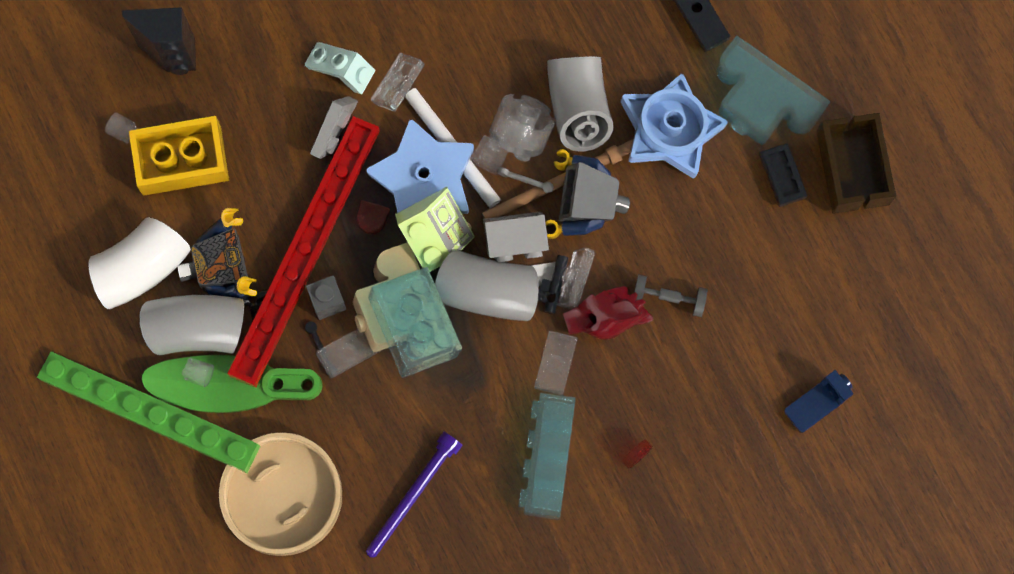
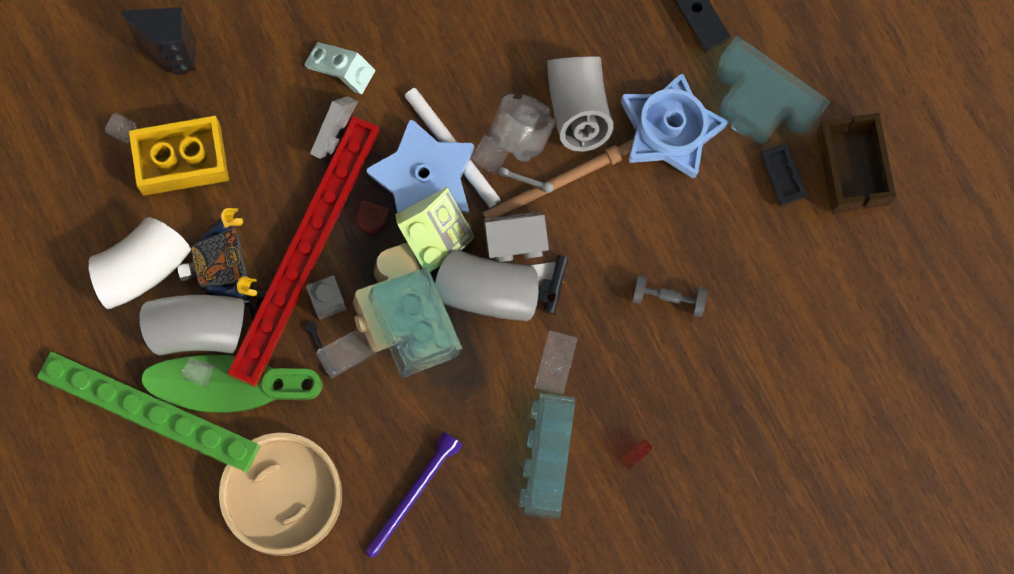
(397, 82): clear plate -> none
(575, 277): clear plate -> none
(587, 197): torso -> none
(614, 312): dark red piece -> none
(819, 401): dark blue bracket -> none

